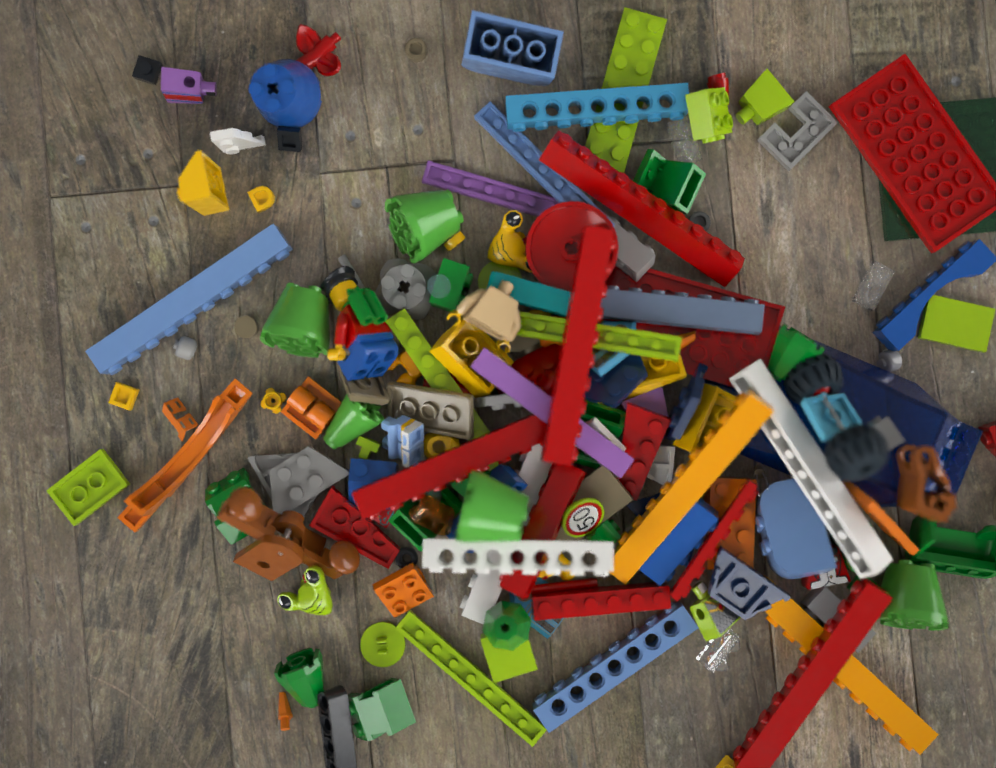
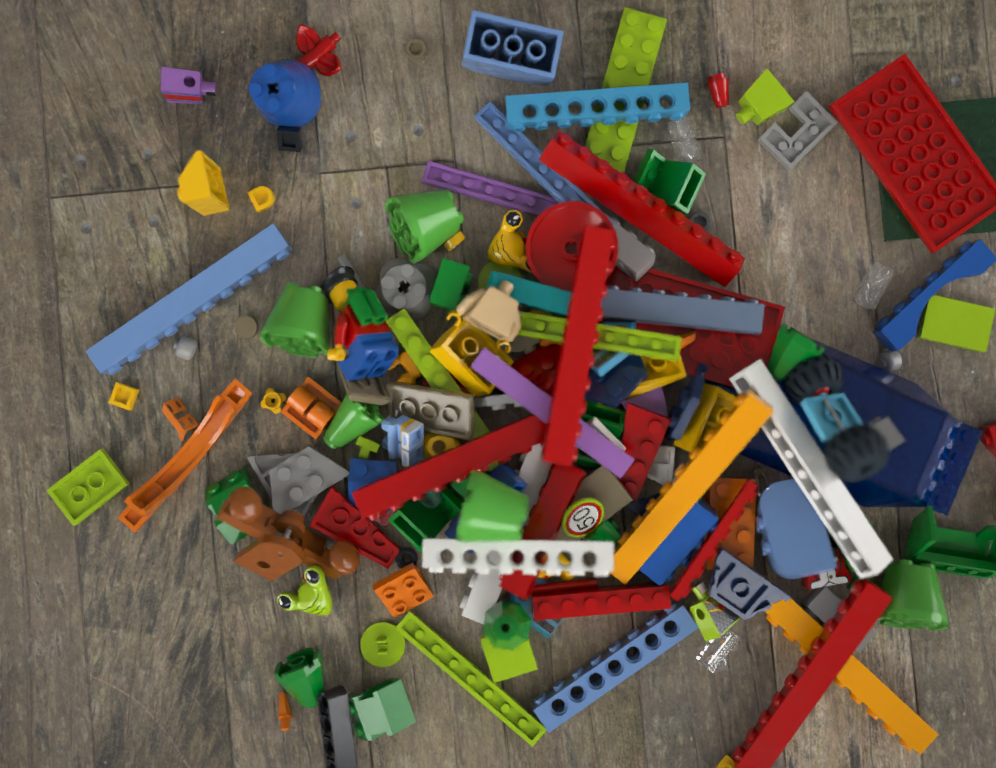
(147, 70): black plate -> none
(233, 140): white wing -> none
(435, 515): clear orange piece -> none
(439, 286): clear light blue tile -> none
(709, 114): lime brick -> none
(884, 522): orange tile -> none
(911, 496): dark orange piece -> none

